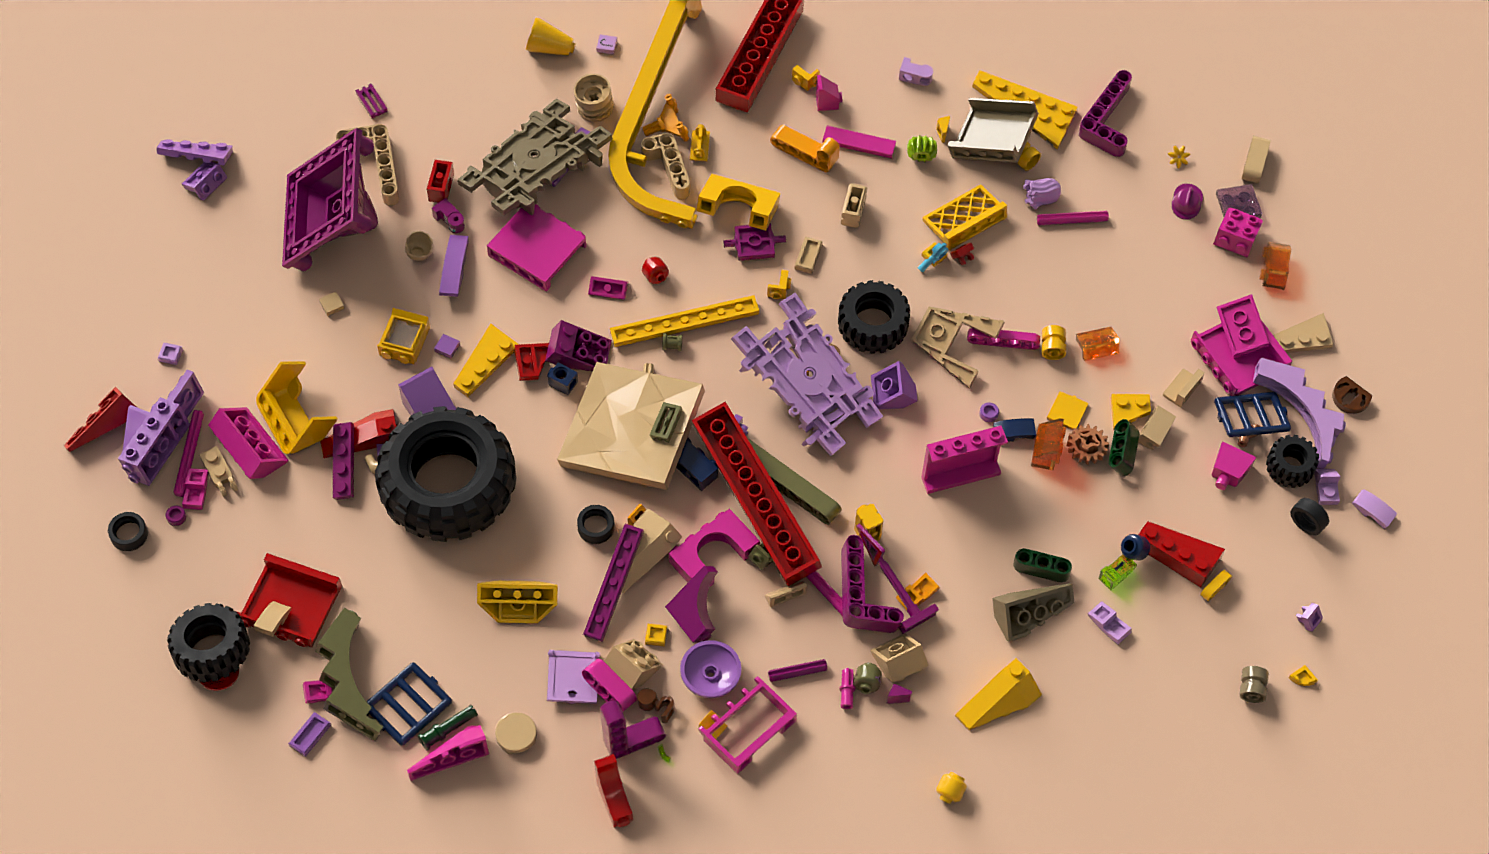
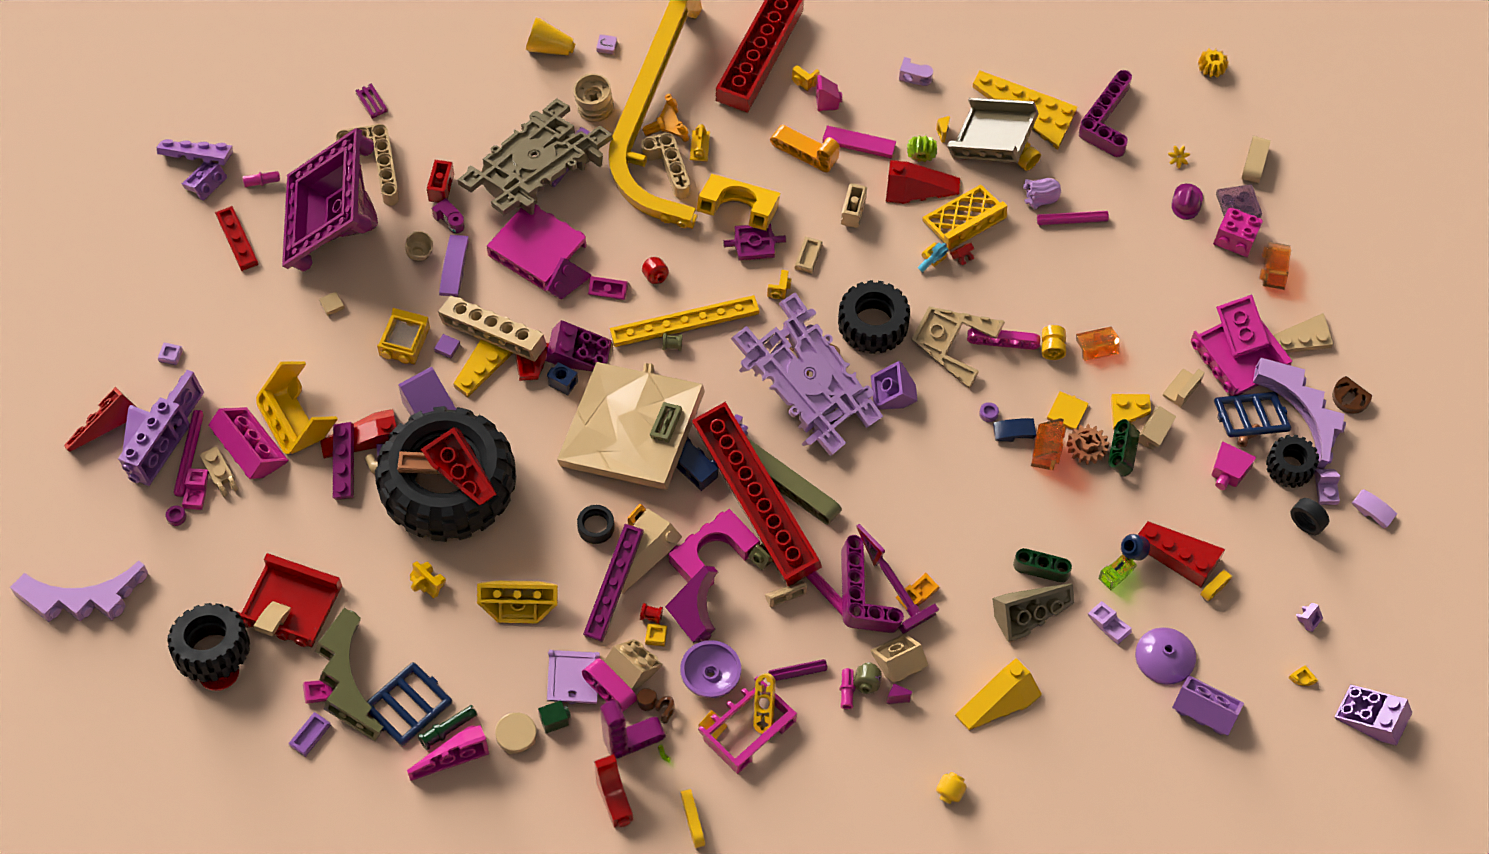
(79, 602): none -> lavender arch
(131, 544): black tyre -> none
(236, 238): none -> red tile
(261, 178): none -> dark pink axle
(414, 463): none -> nougat tile
(424, 581): none -> yellow hips
(457, 462): none -> red wedge
(492, 328): none -> tan brick
(554, 716): none -> dark green brick
(566, 278): none -> magenta wing
(651, 613): none -> red bush
(692, 818): none -> yellow beam
(771, 697): none -> yellow beam
(870, 520): yellow brick -> none
(915, 182): none -> red wedge
(962, 459): dark pink panel -> none
(1162, 665): none -> medium lavender dish
(1207, 705): none -> medium lavender slope
(1213, 63): none -> yellow gear
(1253, 683): dark tan wheel -> none
(1375, 713): none -> medium lavender slope

